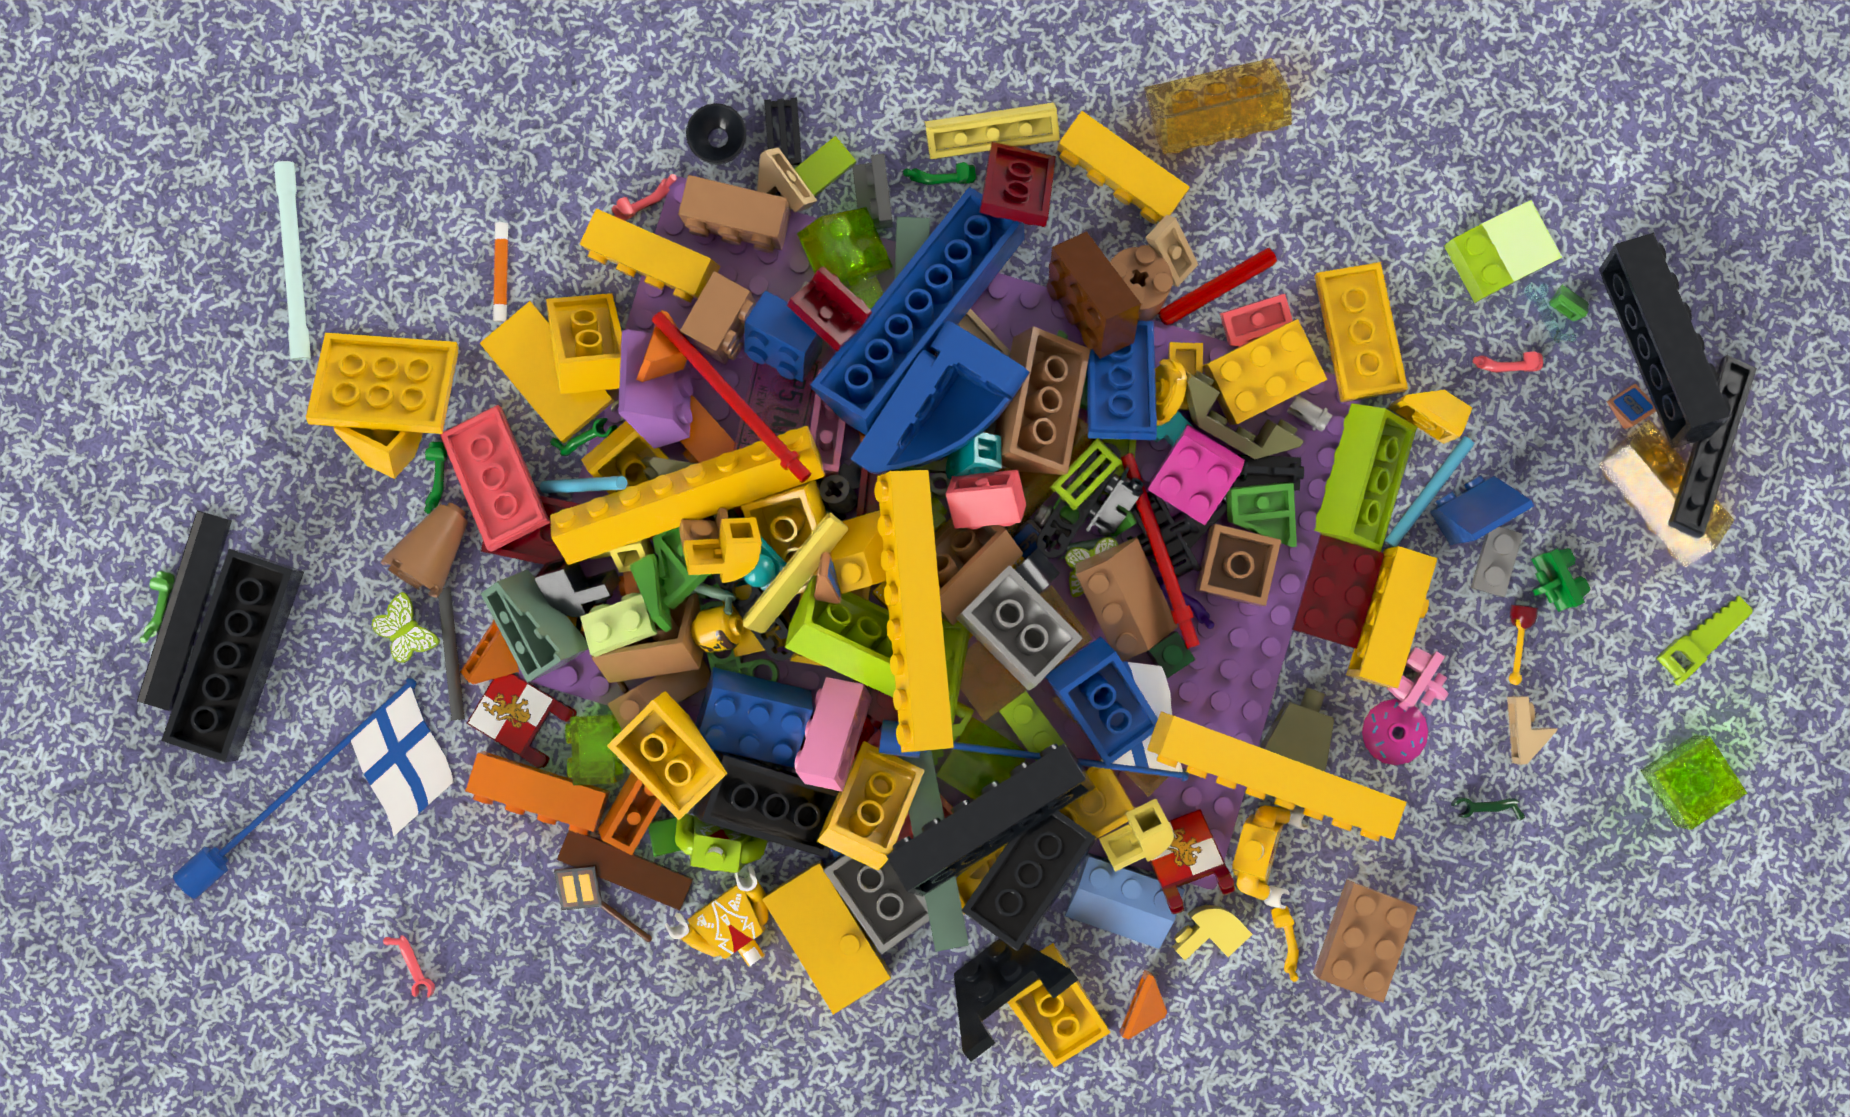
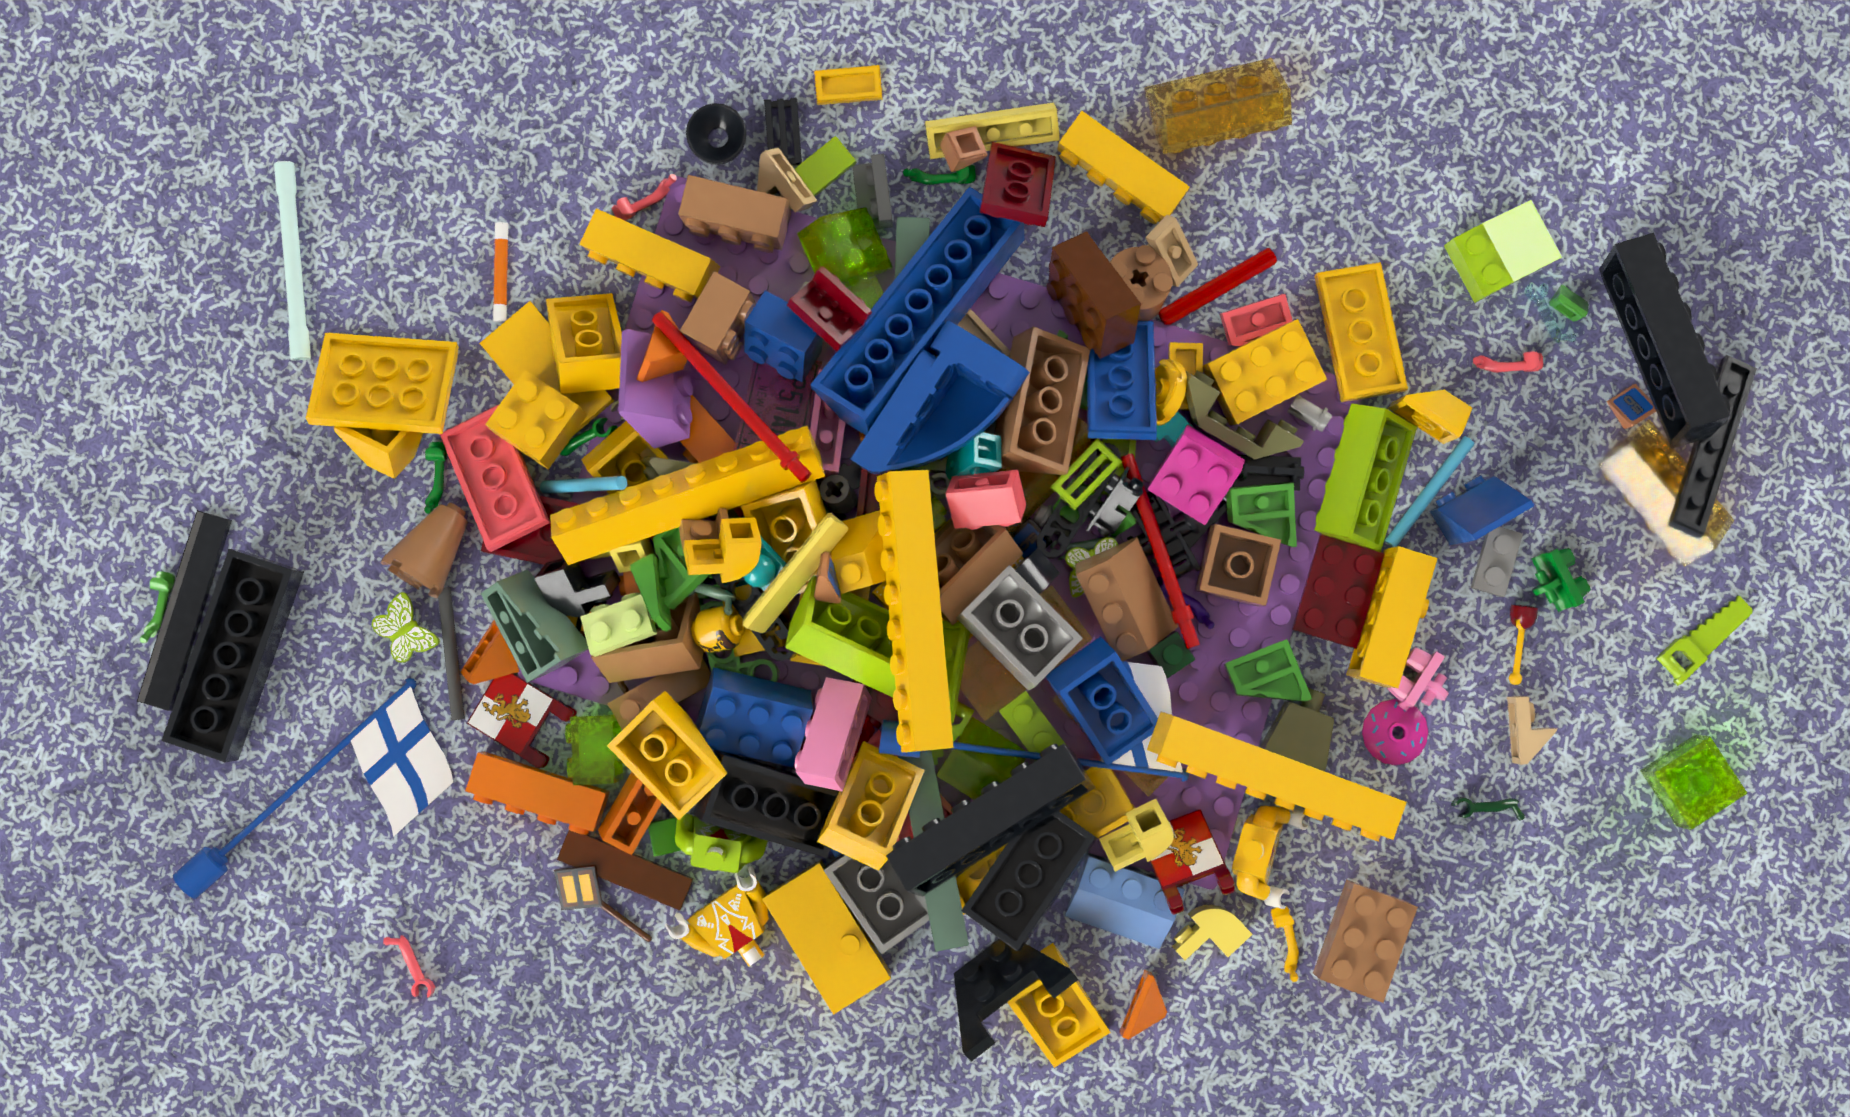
(536, 419): none -> yellow brick
(848, 85): none -> yellow tile
(962, 148): none -> nougat slope
(1269, 674): none -> bright green wing

